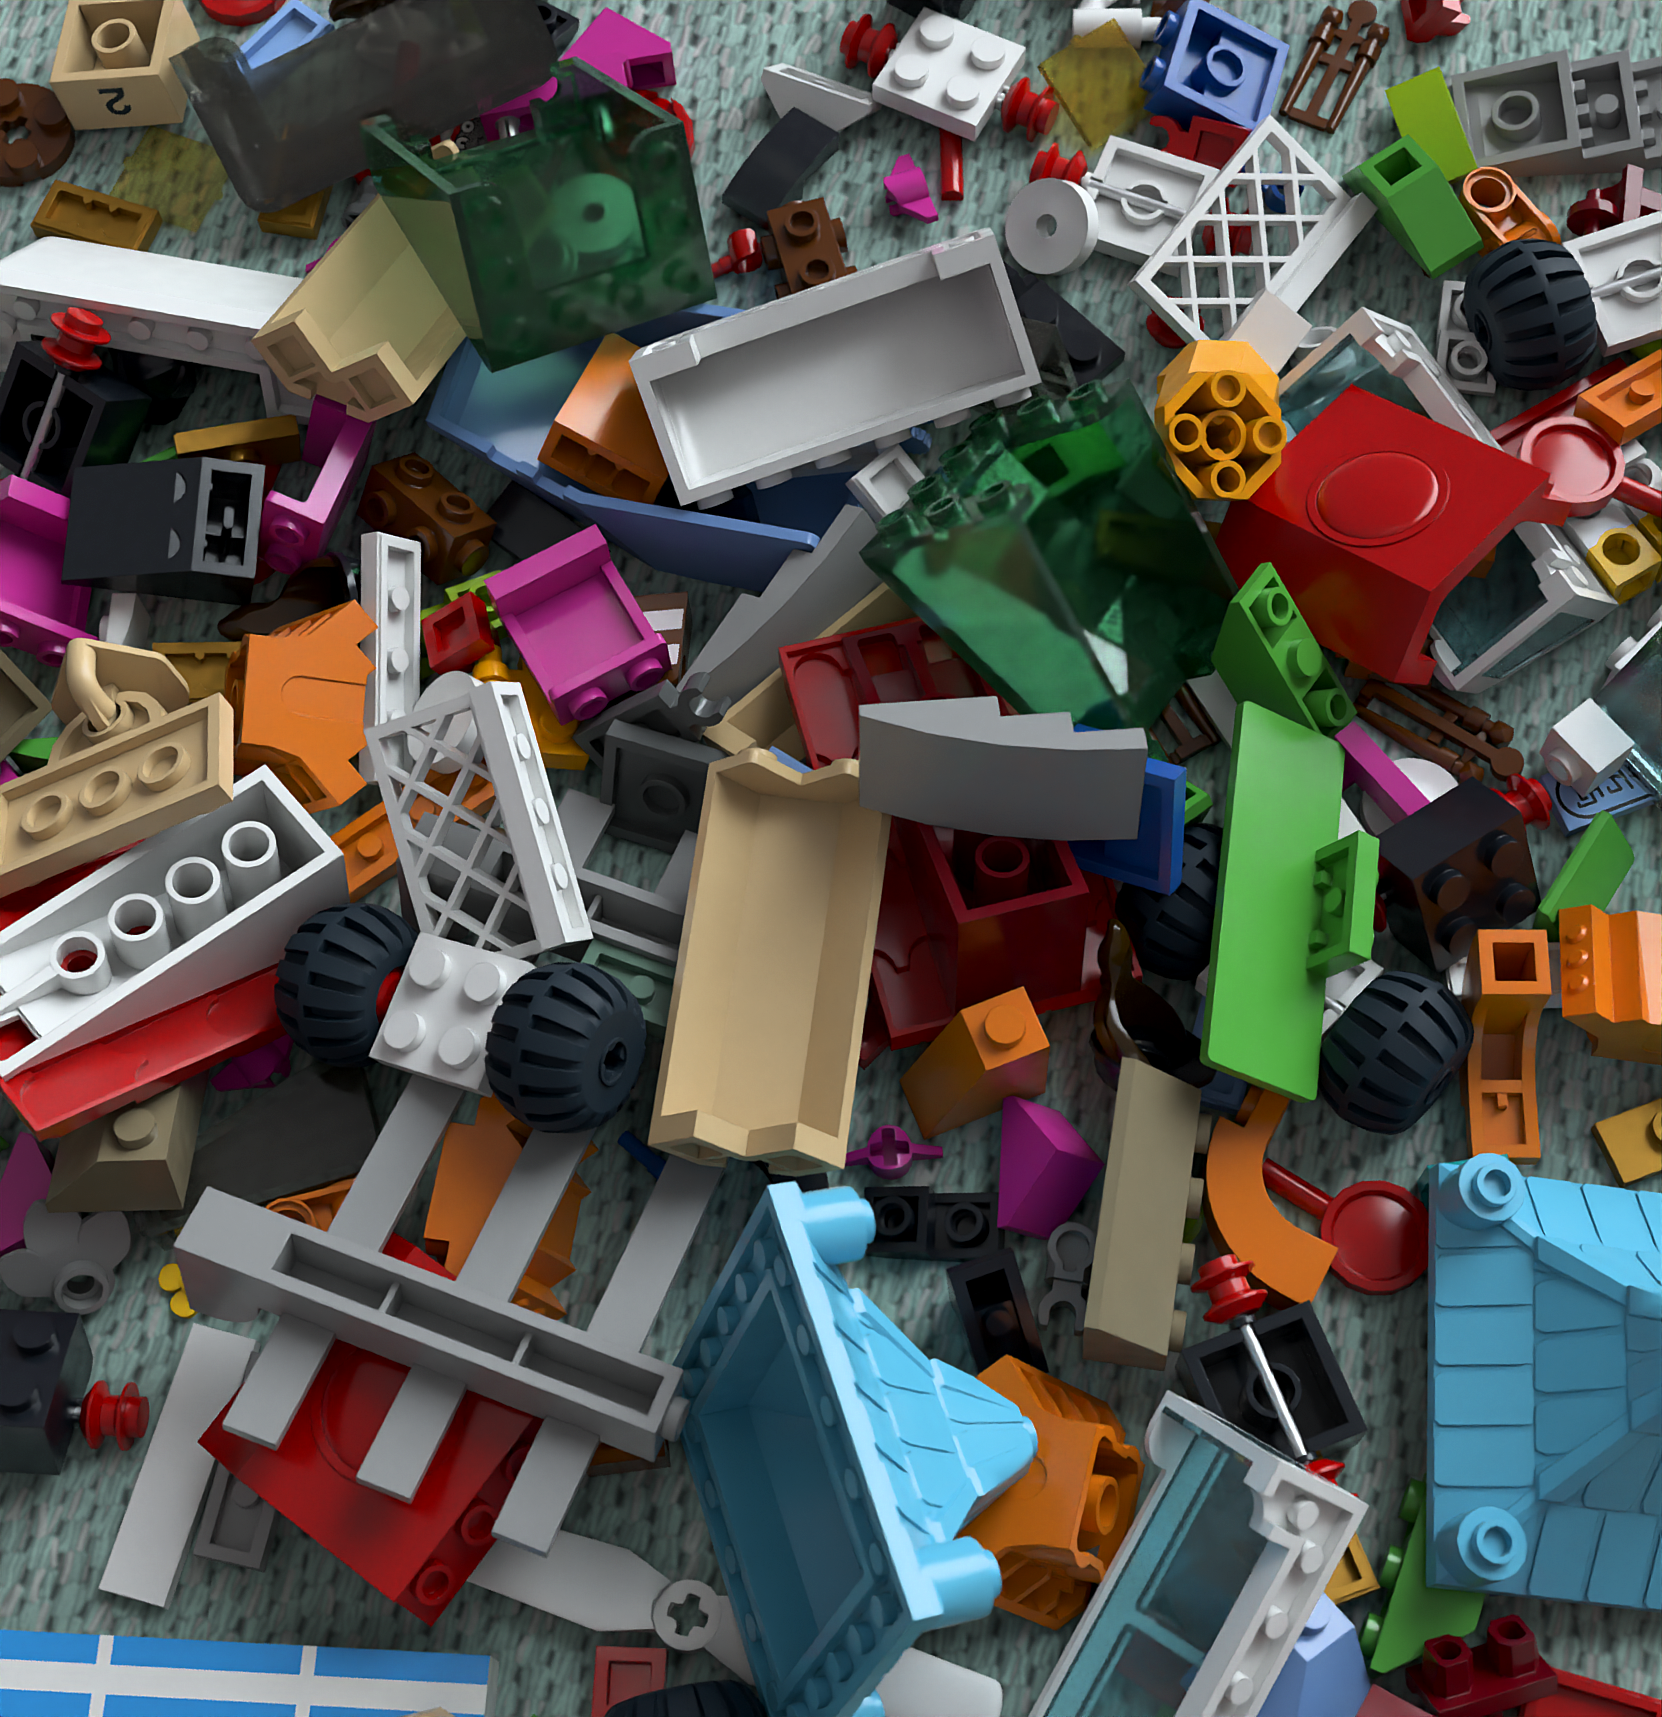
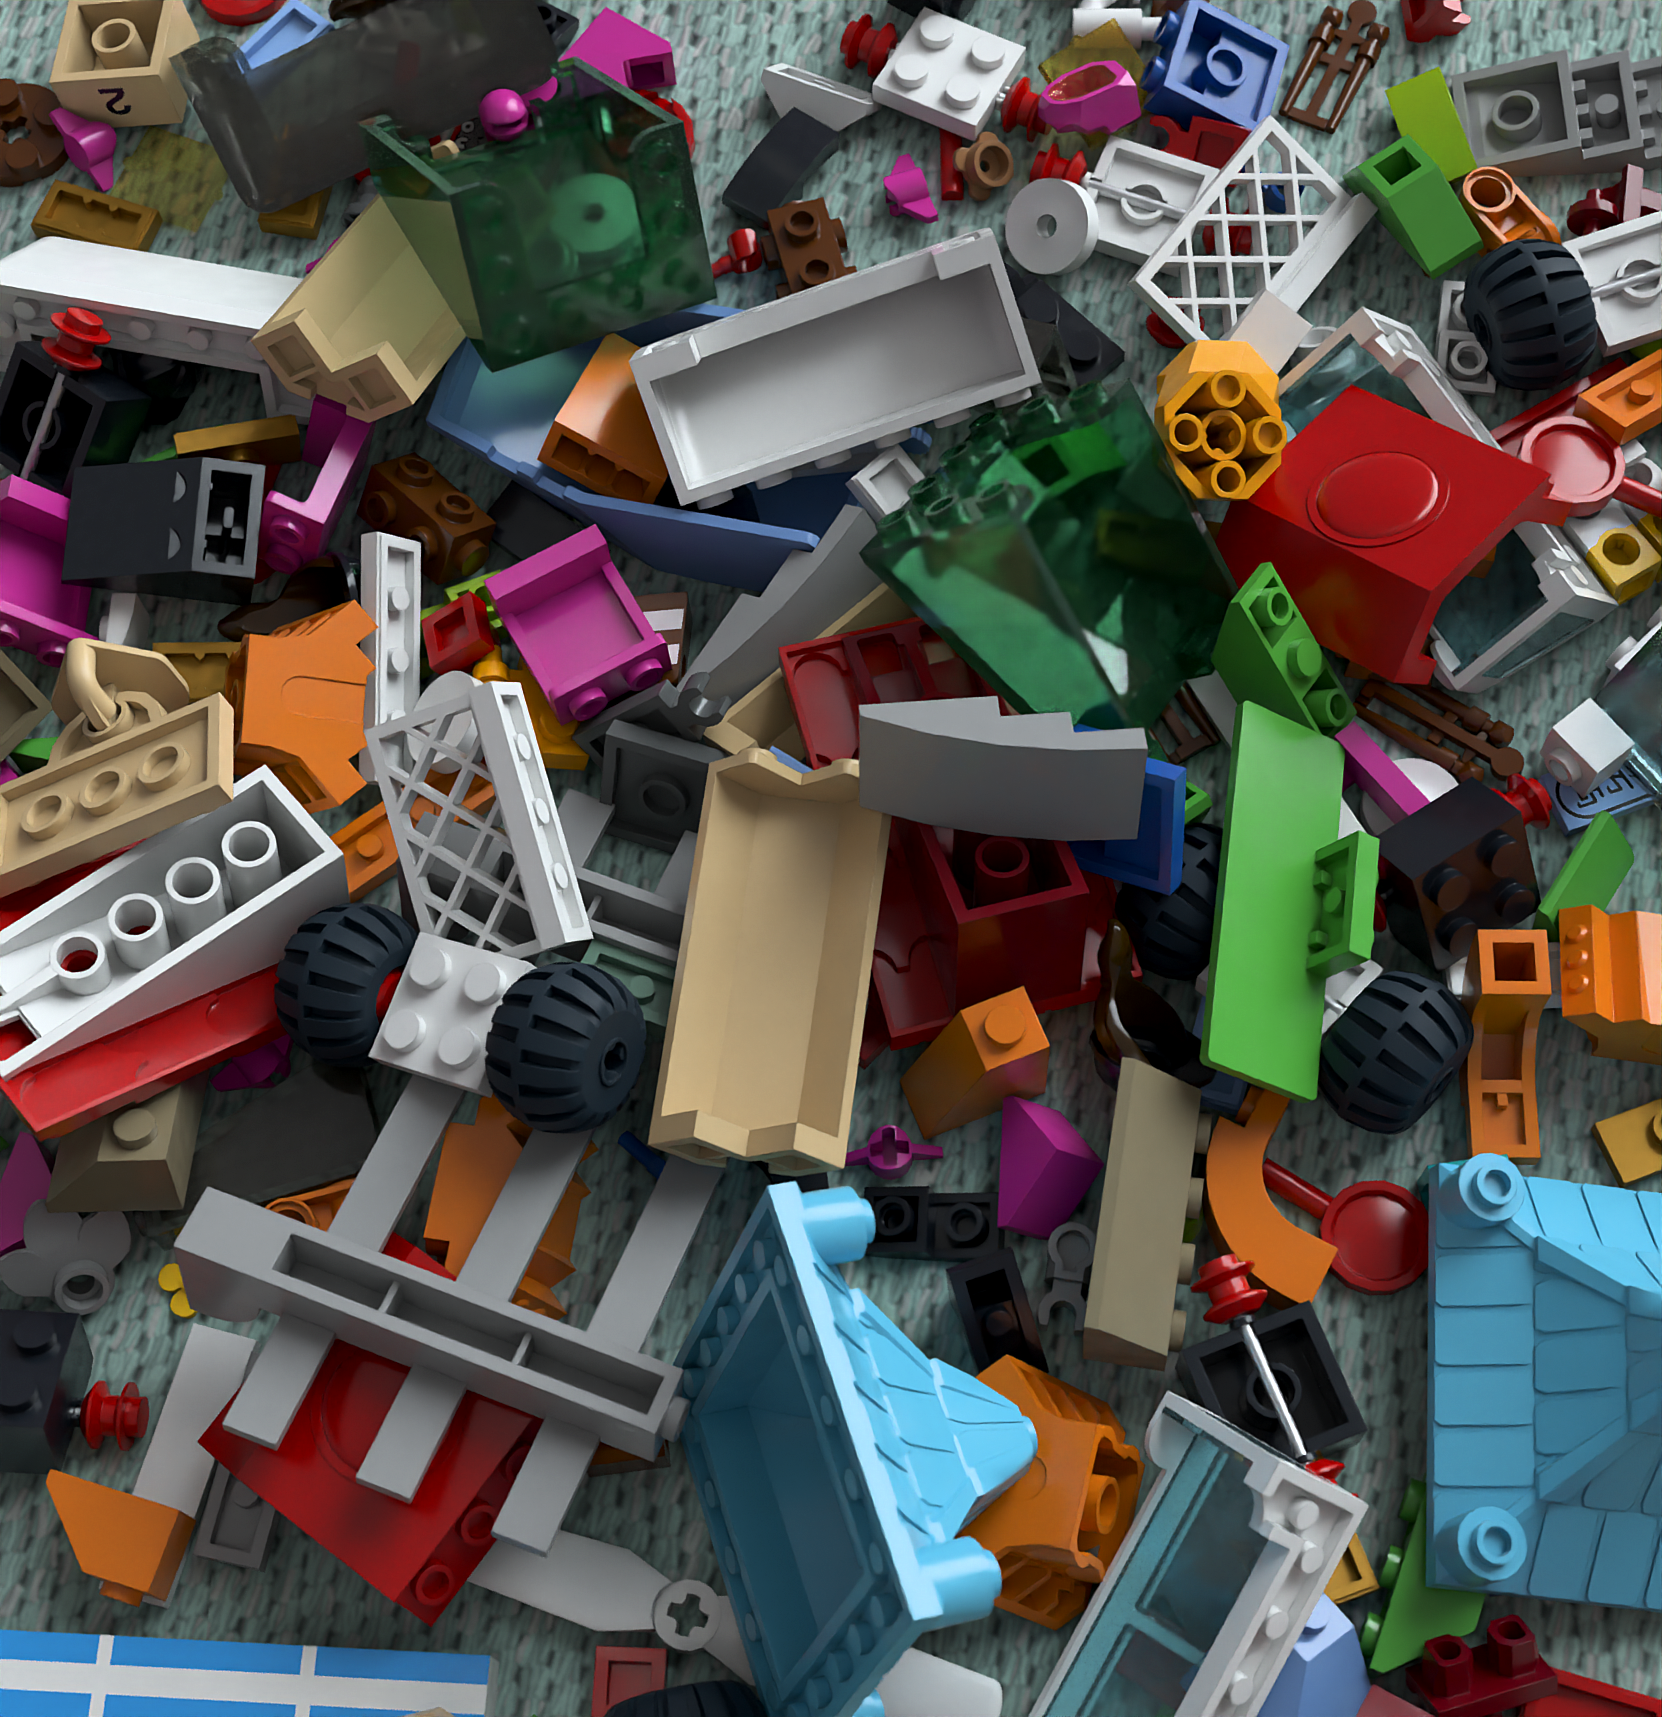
(88, 145): none -> dark pink piece
(121, 1537): none -> orange slope
(504, 109): none -> dark pink hinge
(997, 162): none -> medium nougat plate
(1091, 100): none -> dark pink rock

